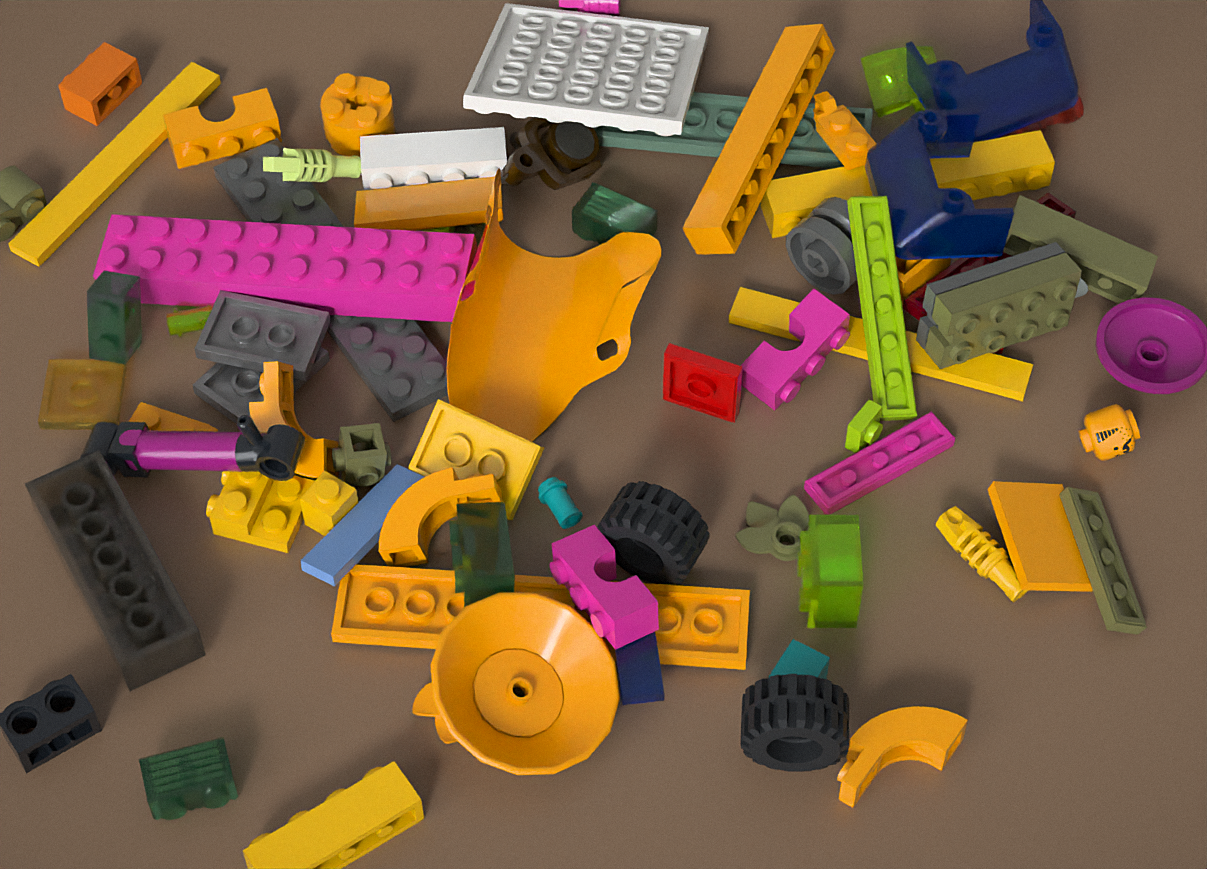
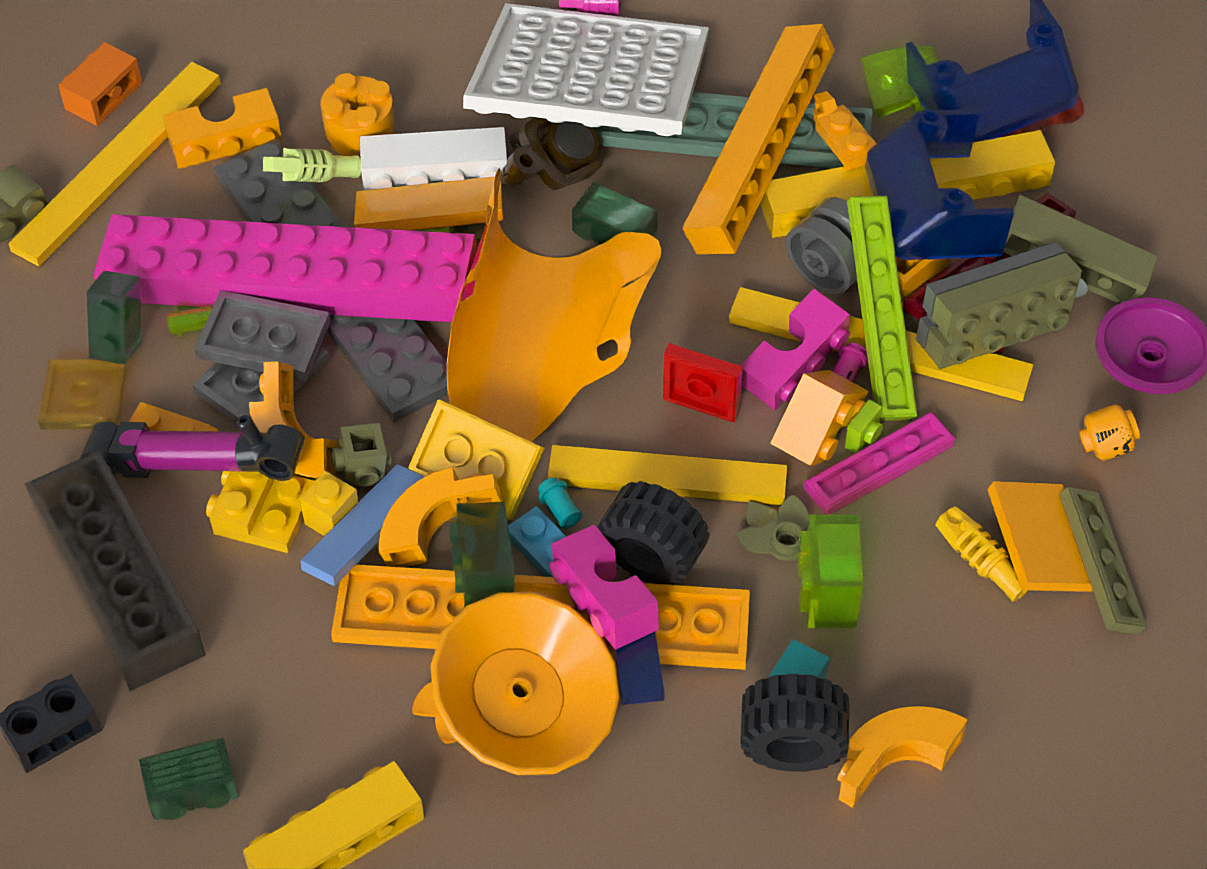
(534, 538): none -> dark azure plate
(681, 474): none -> yellow tile
(815, 415): none -> light orange brick
(851, 359): none -> dark pink pin

